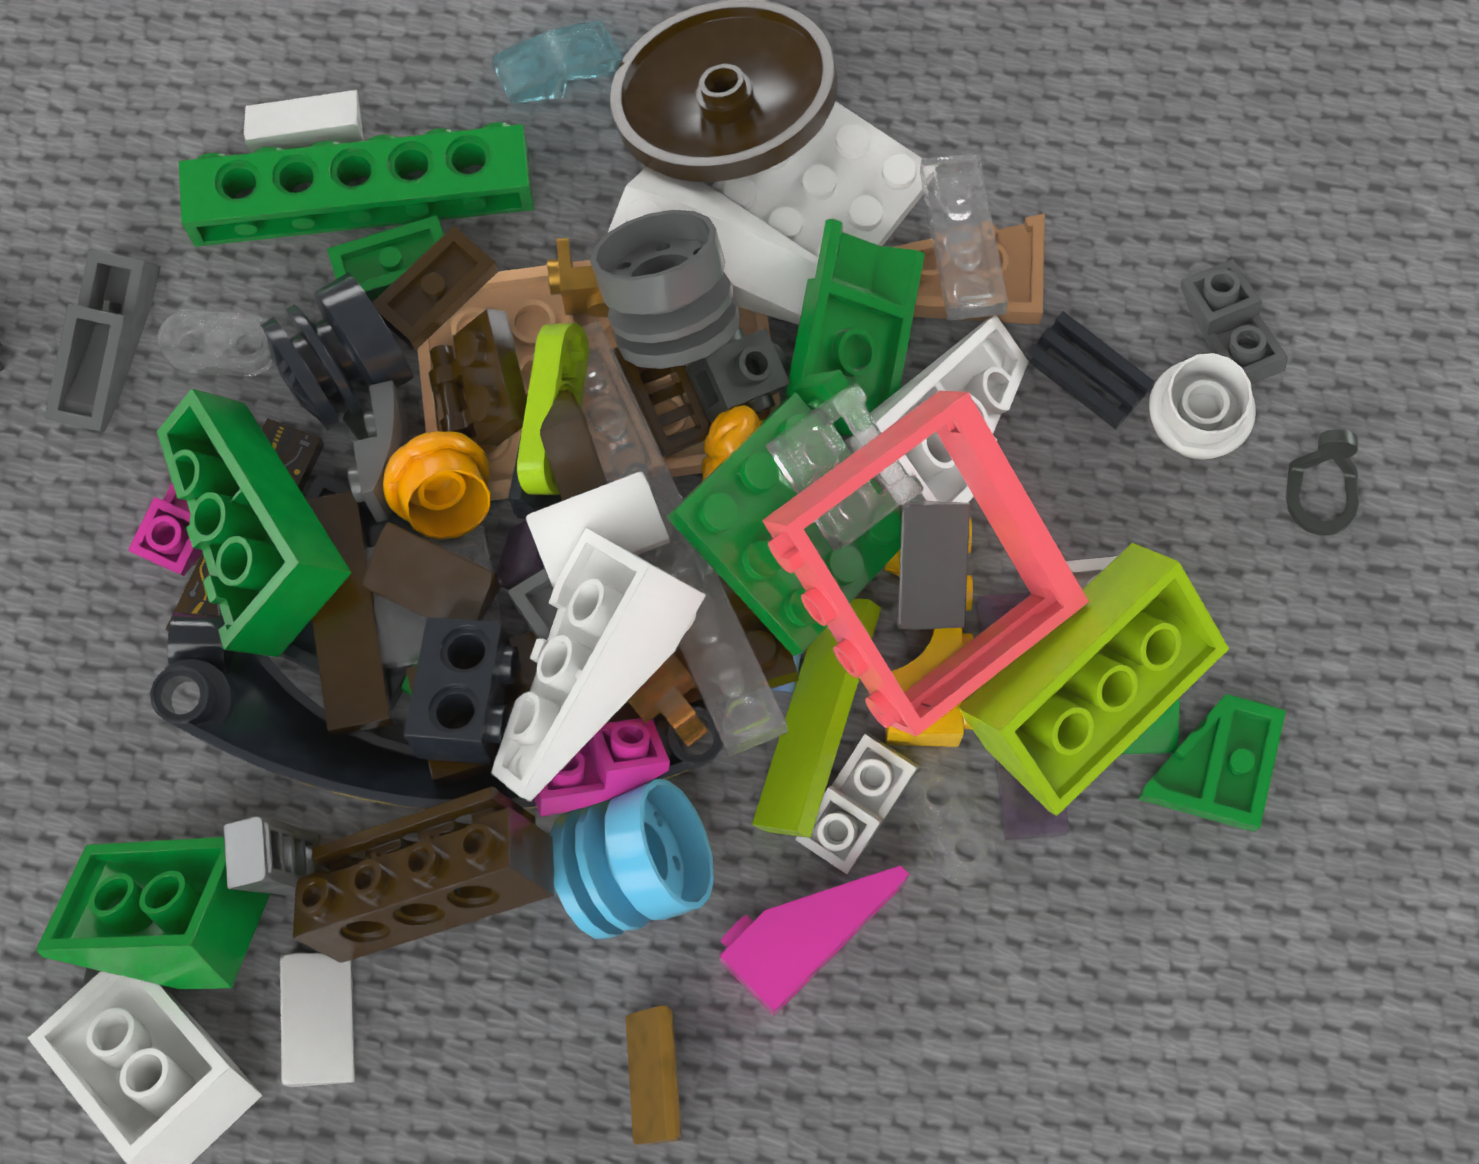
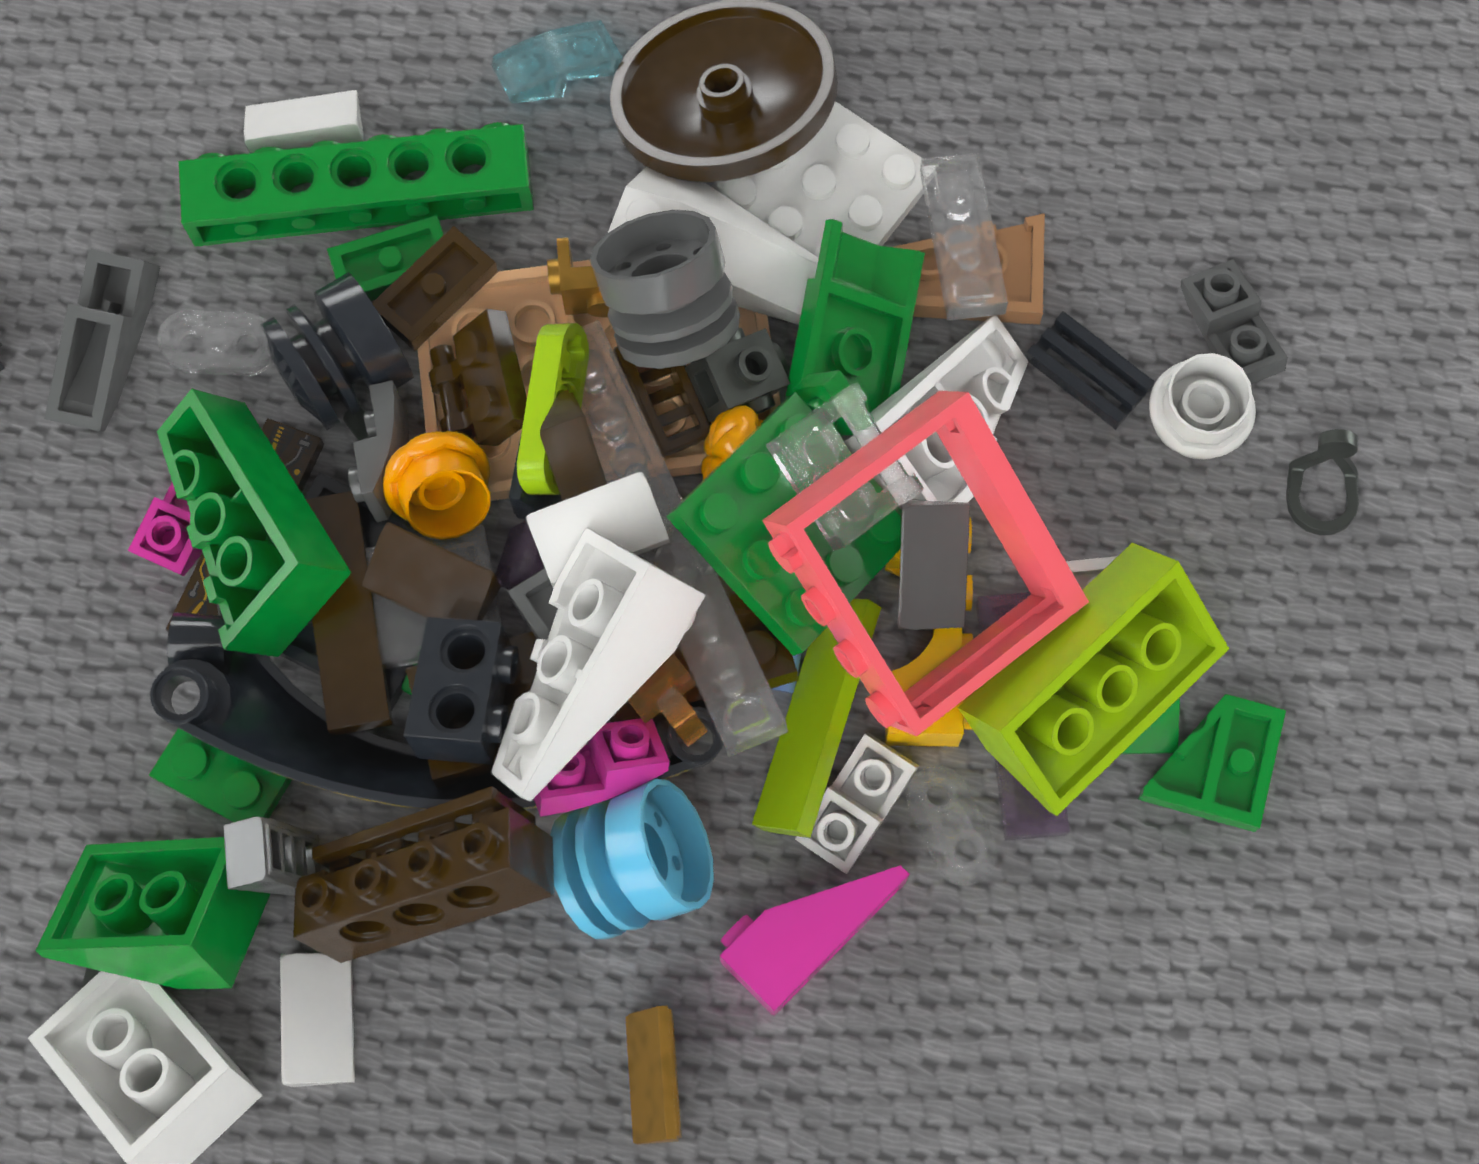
(218, 779): none -> green wing

